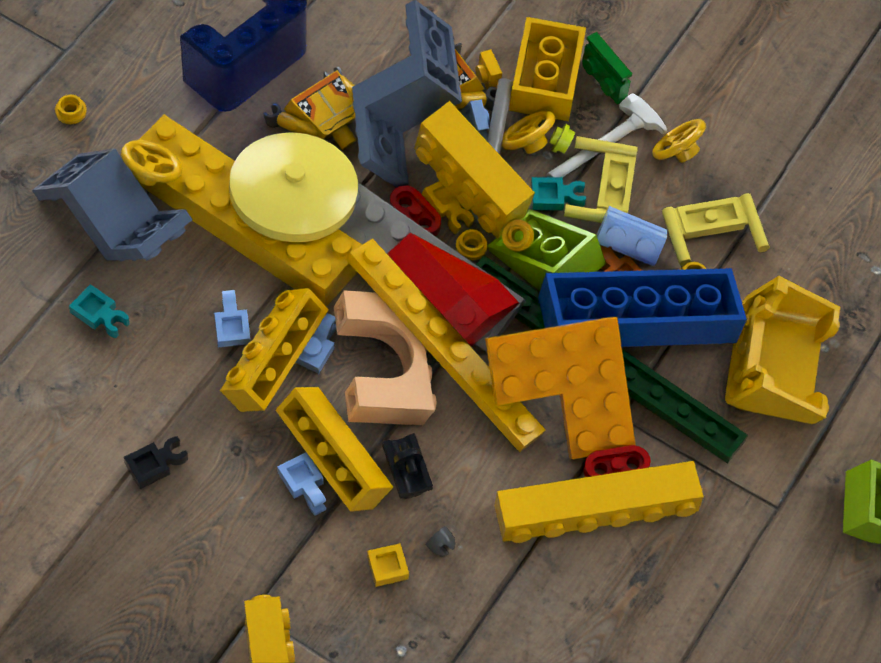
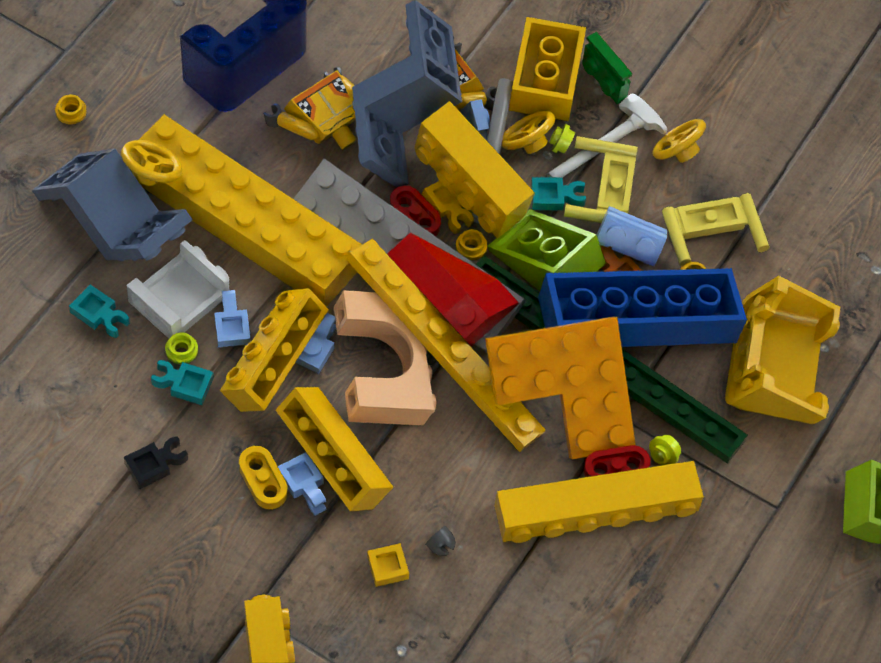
(179, 291): none -> white panel
(181, 340): none -> neon yellow plate
(187, 383): none -> teal plate
(264, 479): none -> yellow plate
(293, 187): light yellow dish -> none
(407, 466): black hips -> none
(488, 69): yellow plate -> none
(509, 233): yellow plate -> none
(665, 450): none -> neon yellow plate

